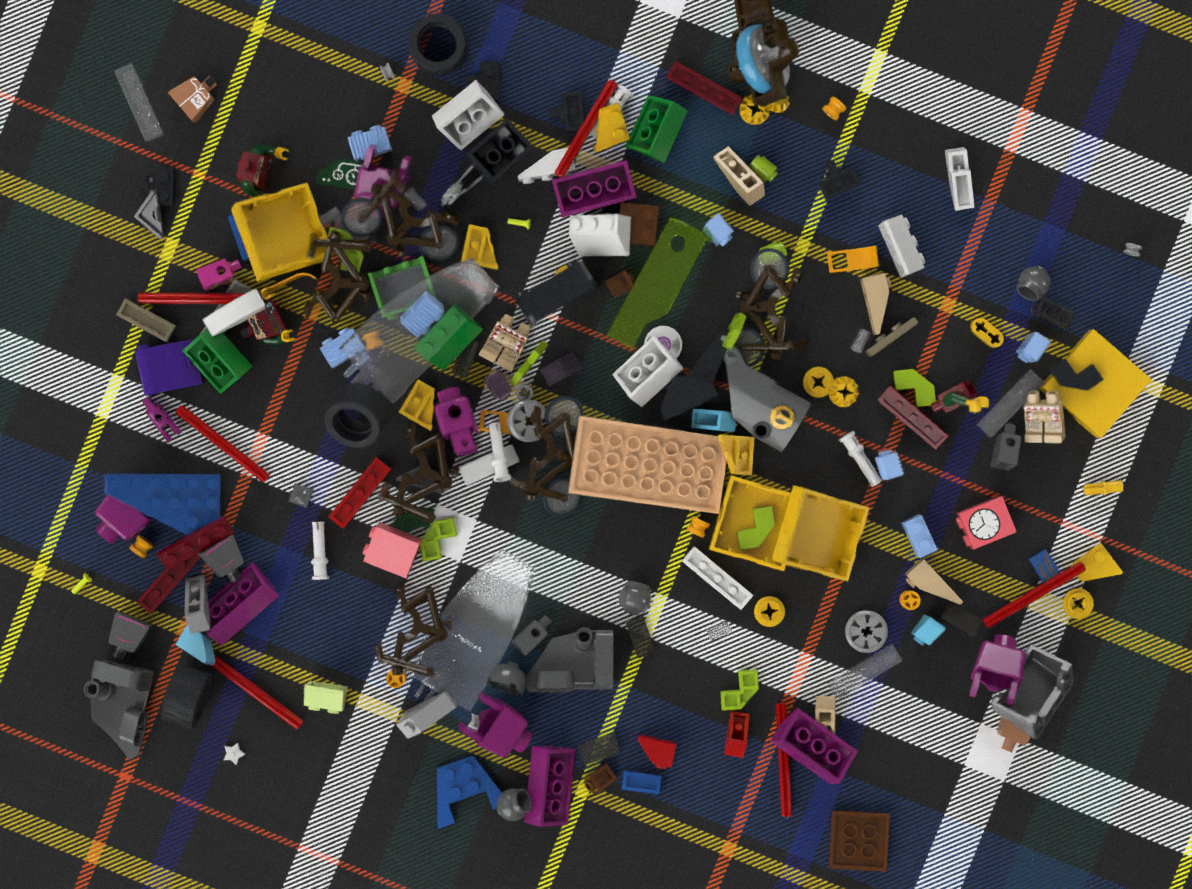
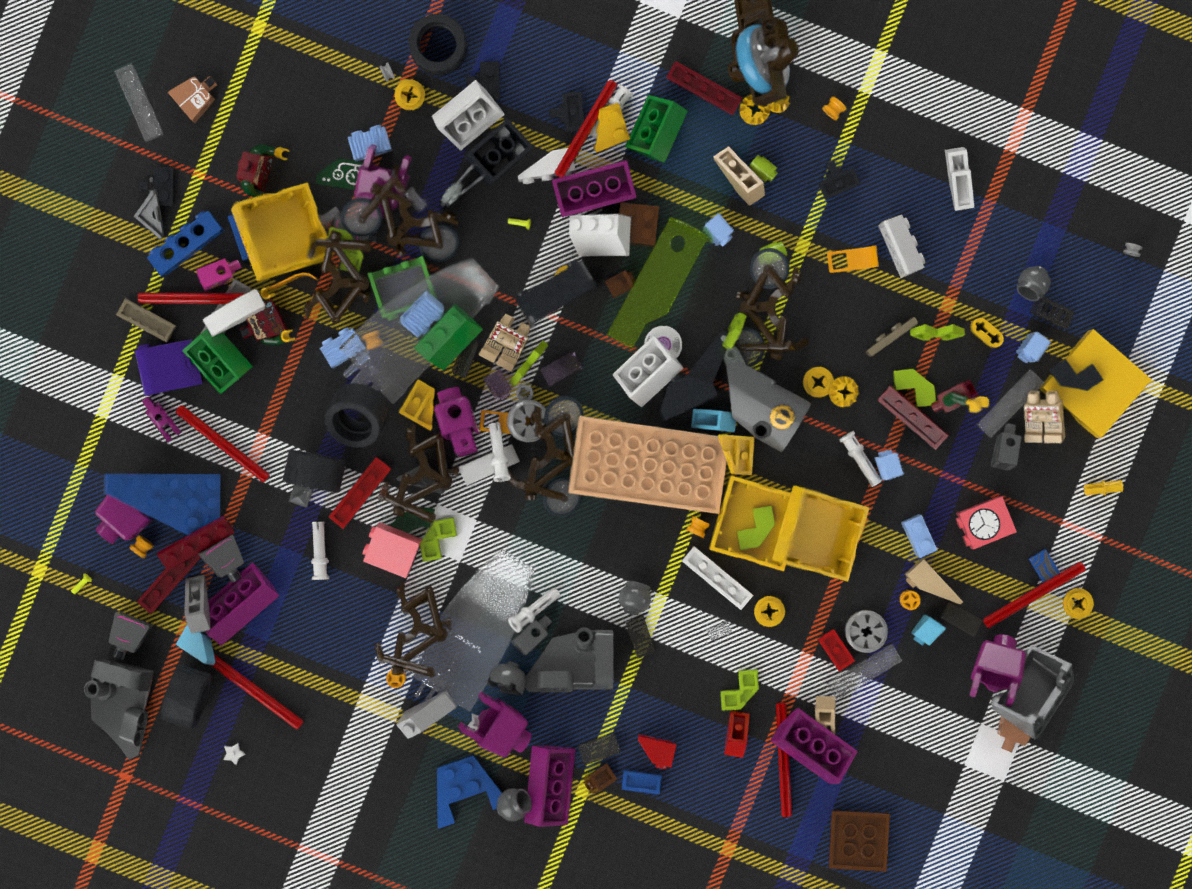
(211, 230): none -> blue brick
(314, 471): none -> black tyre
(325, 696): yellowish green slope -> none
(405, 87): none -> yellow gear
(479, 247): yellow wing -> none
(528, 614): none -> white pin
(836, 650): none -> red plate
(860, 340): clear pin -> none
(876, 295): tan slope -> none
(927, 332): none -> lime tile
(1097, 564): yellow wing -> none

